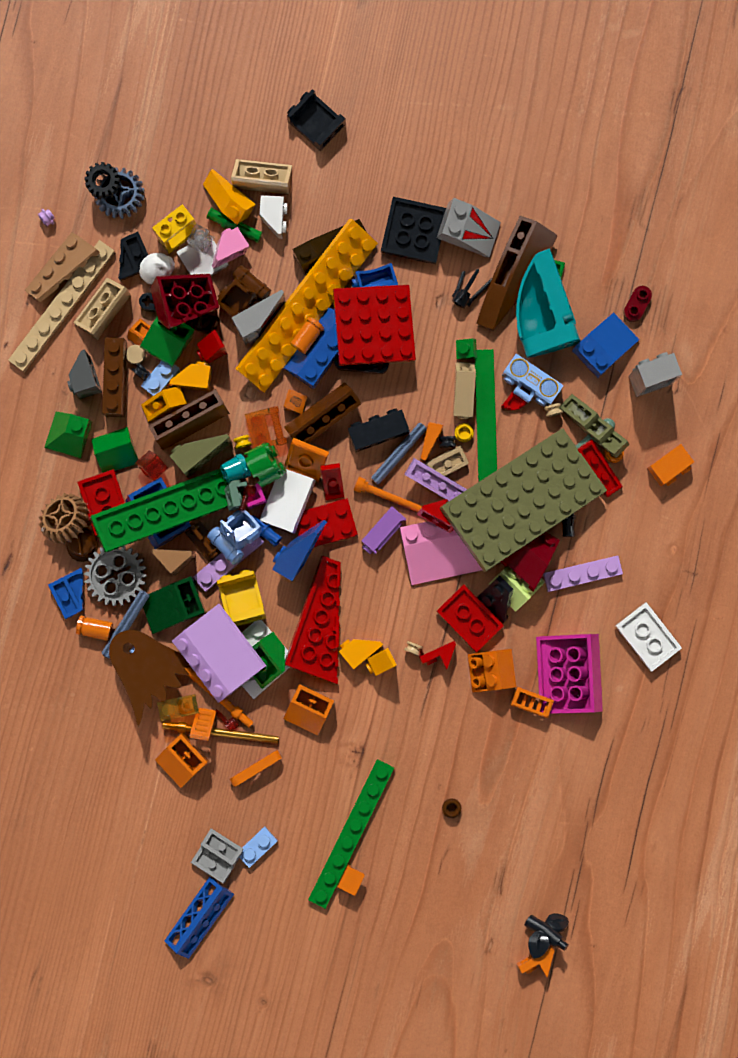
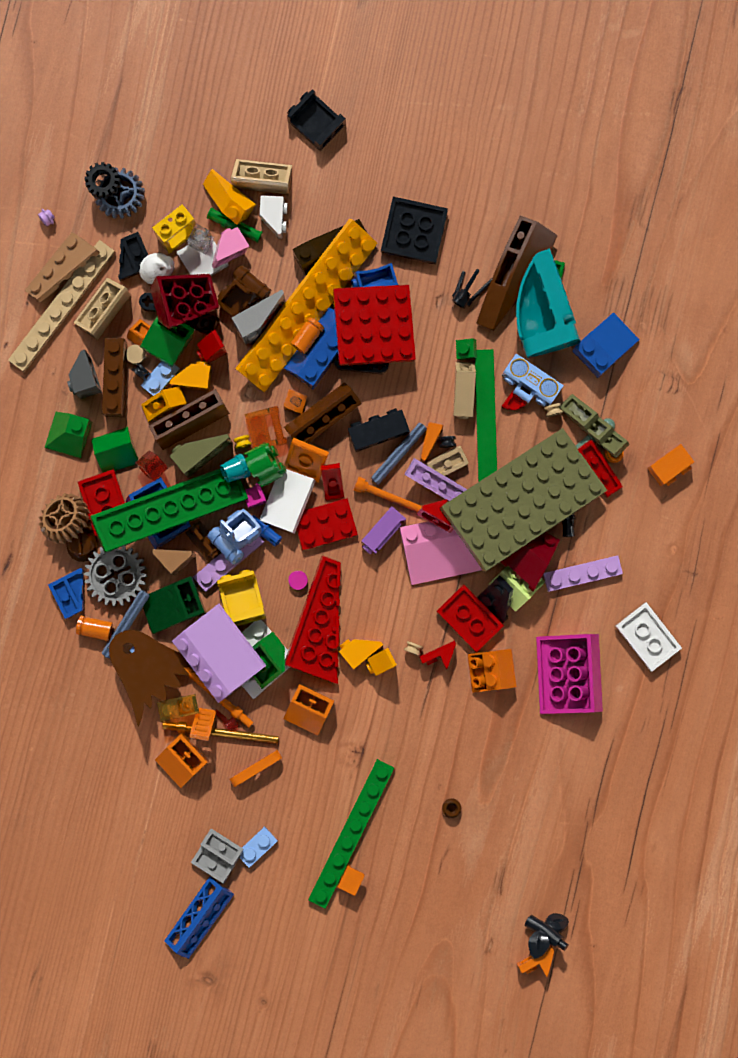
(232, 495): sand green bracket -> none
(248, 491): clear red hand -> none
(294, 556): blue slope -> none
(298, 580): none -> dark pink tile
(463, 432): yellow plate -> none
(468, 228): light grey slope -> none
(518, 691): orange slope -> none
(637, 303): dark red plate -> none
(654, 374): light grey brick -> none

